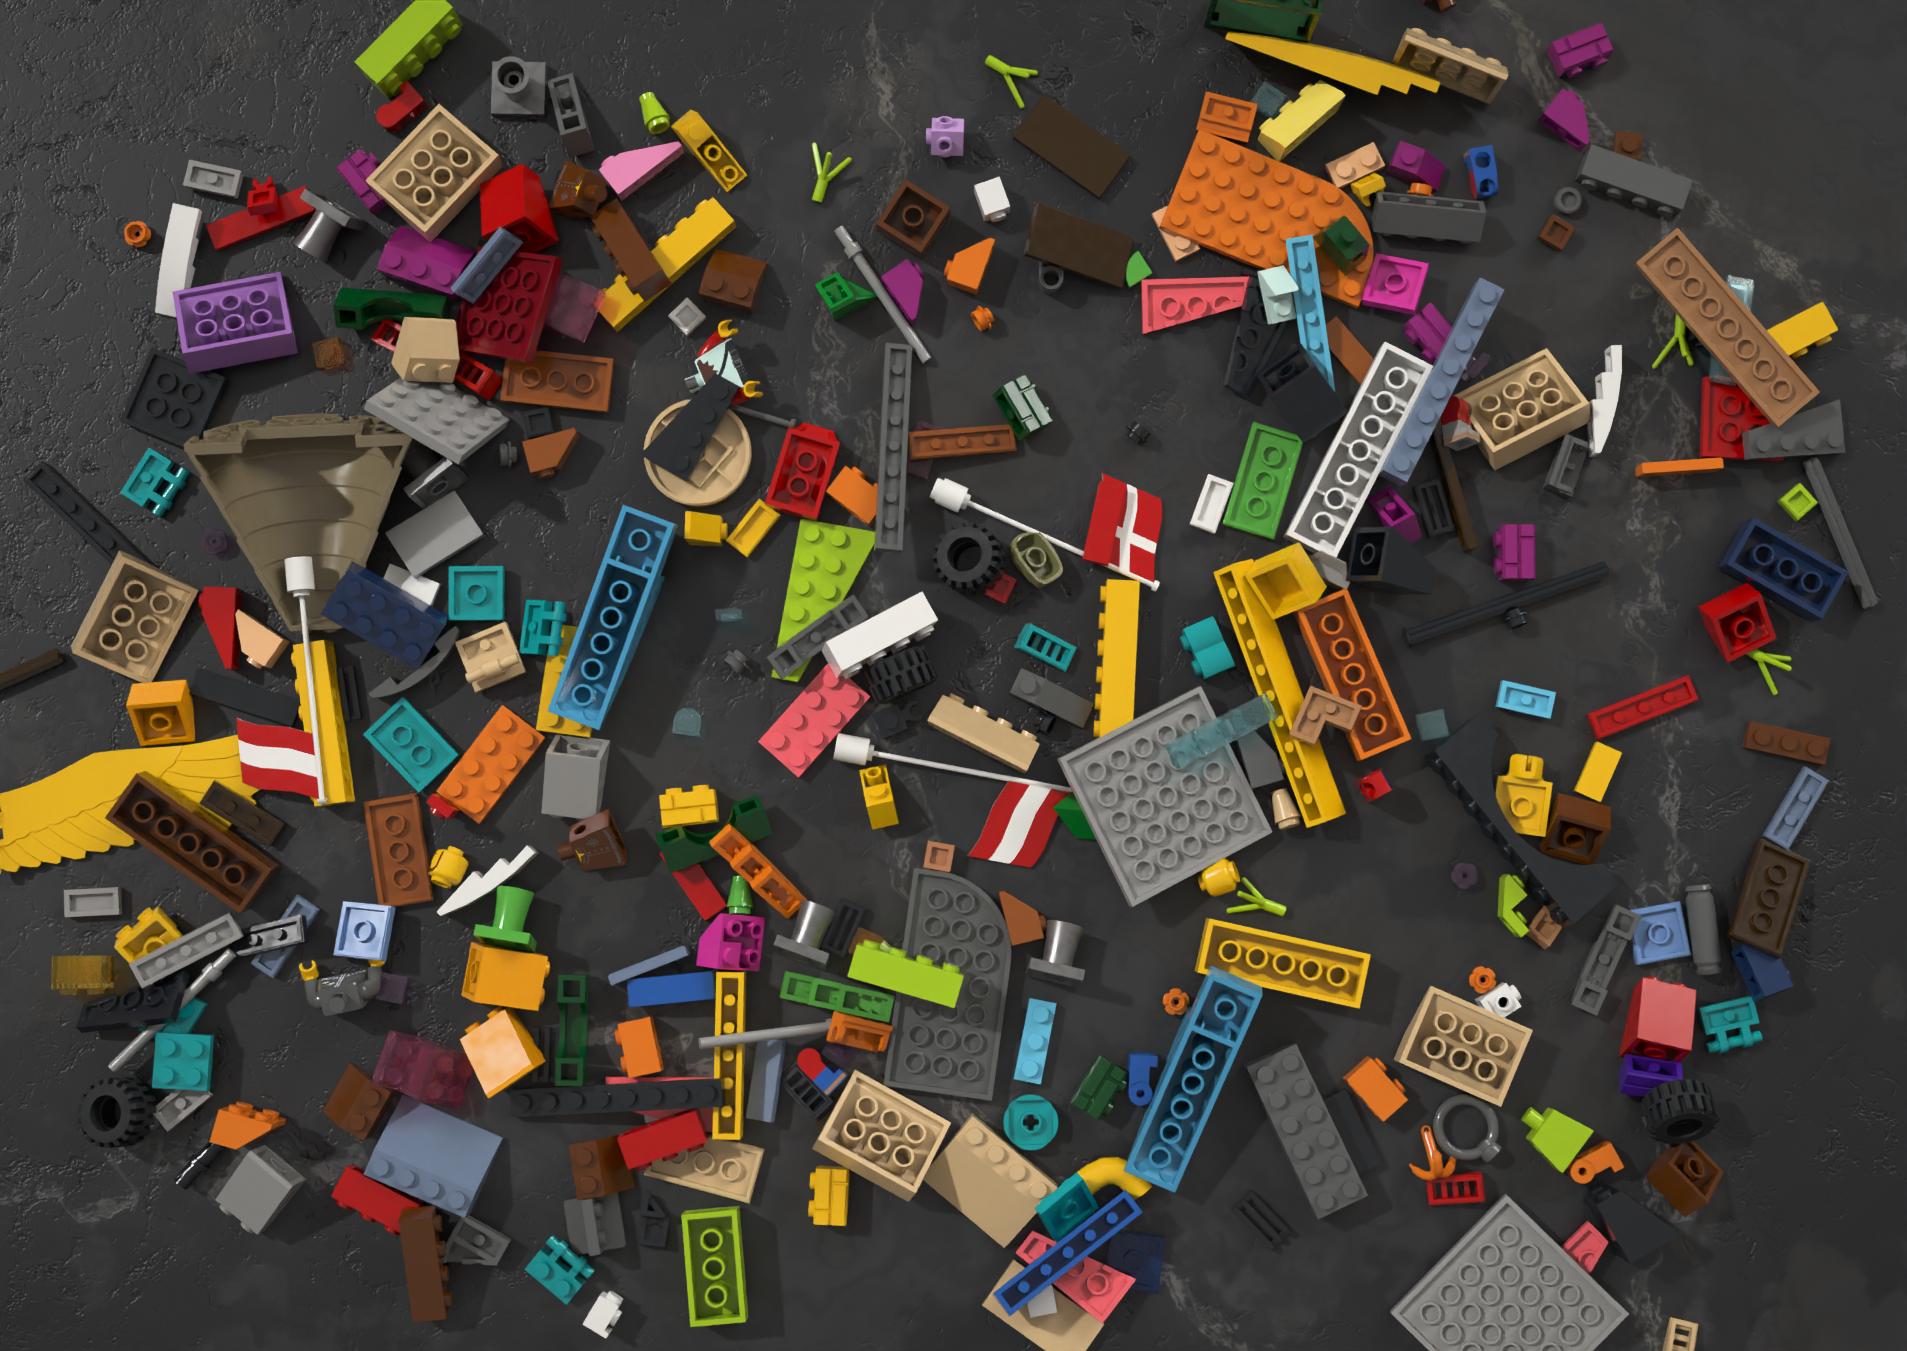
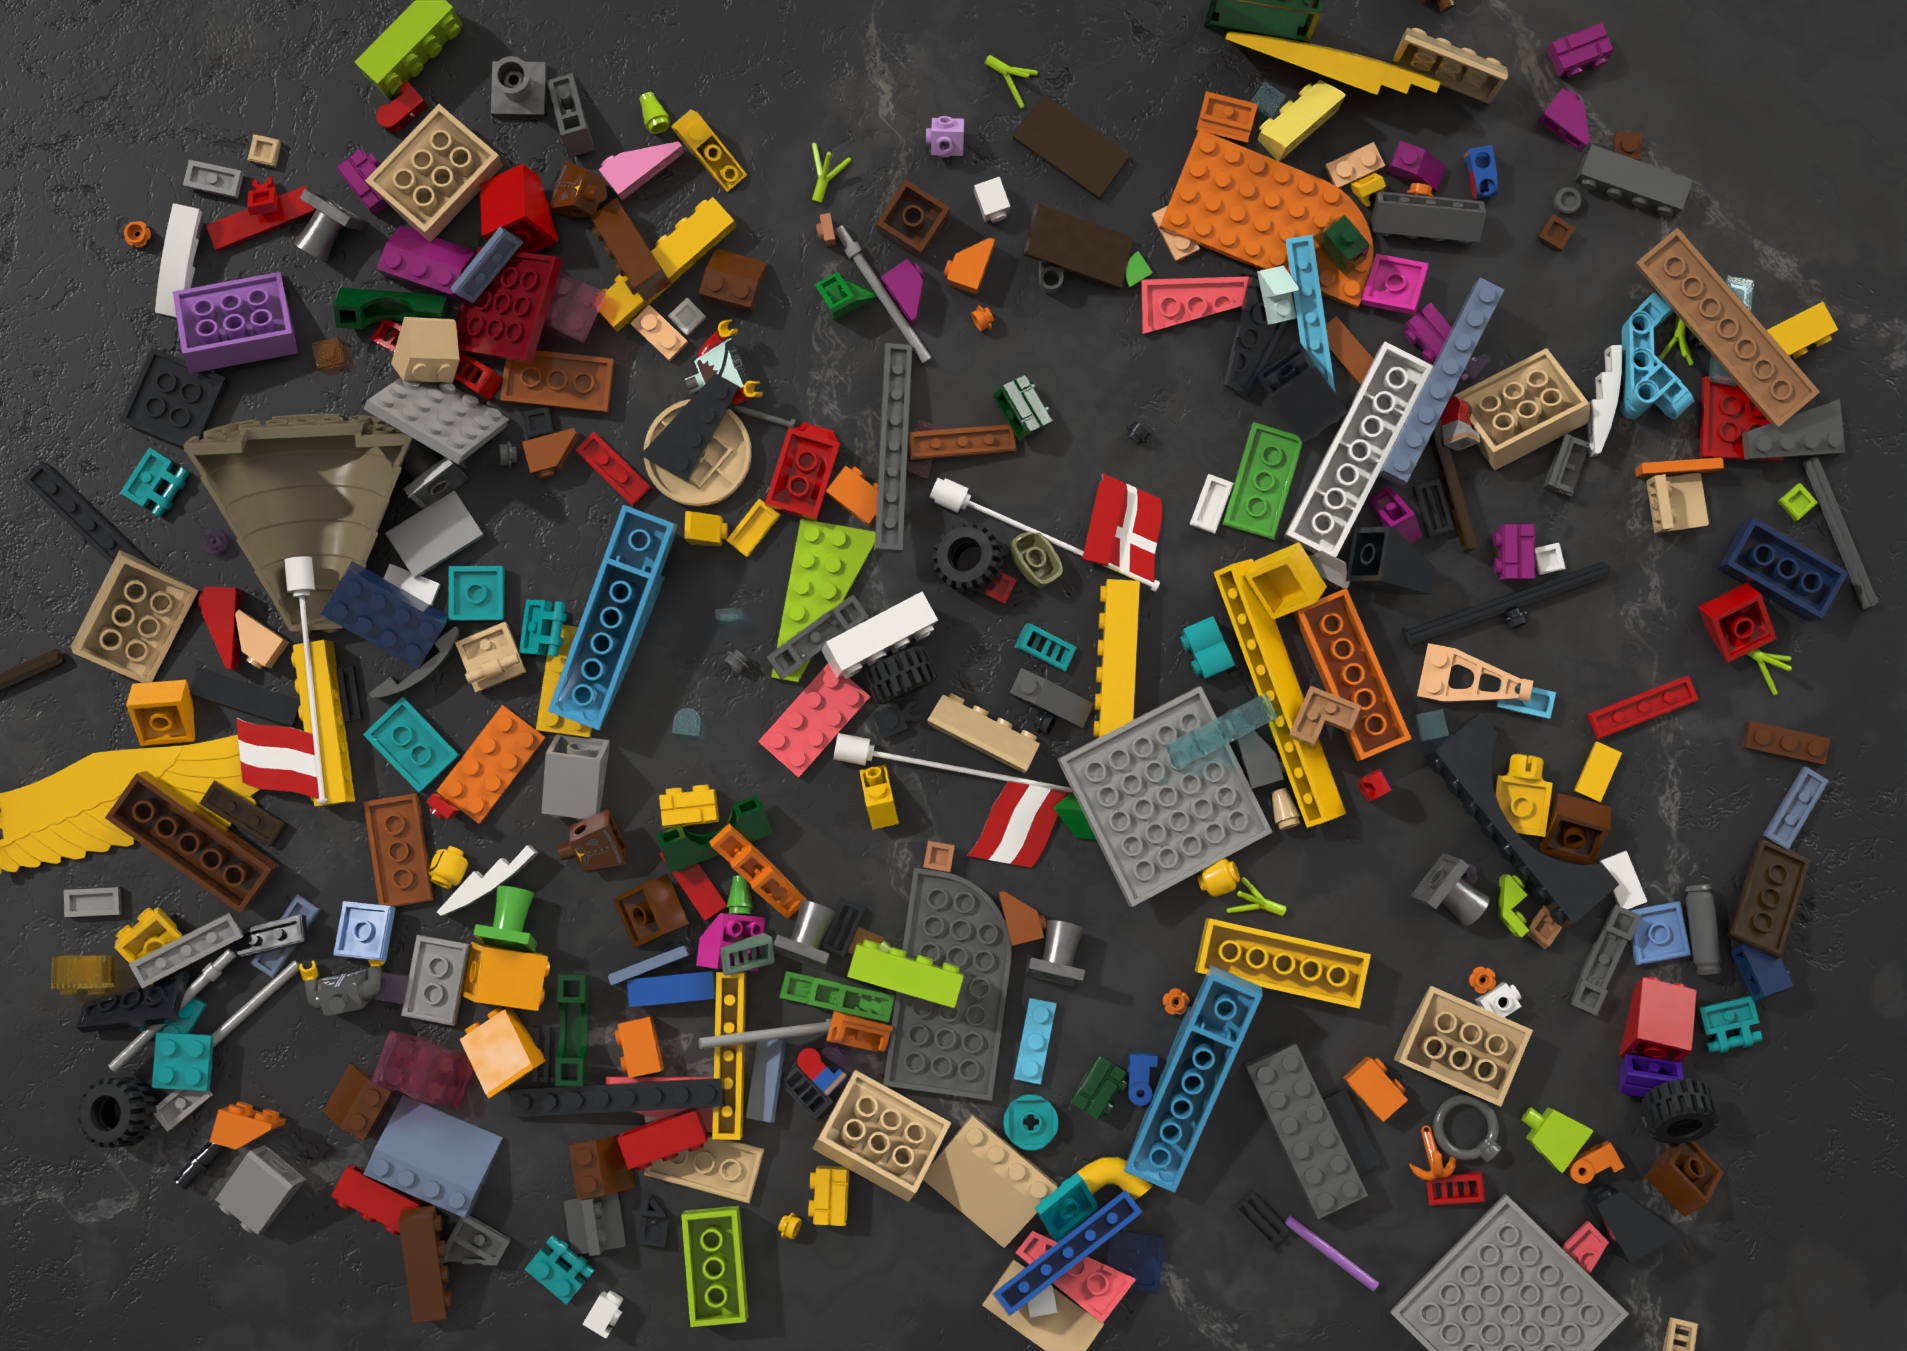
(255, 1002): none -> light grey bar
(264, 151): none -> tan tile
(436, 980): none -> light grey tile
(613, 469): none -> red tile
(650, 910): none -> reddish brown slope
(659, 333): none -> light nougat plate
(765, 950): none -> sand green slope
(790, 1226): none -> yellow plate
(825, 230): none -> nougat plate
(1331, 1253): none -> medium lavender bar
(1437, 672): none -> light nougat plate
(1445, 886): none -> flat silver plant
(1548, 559): none -> white tile
(1629, 891): none -> white tile
(1654, 380): none -> medium azure connector
(1677, 502): none -> tan bracket

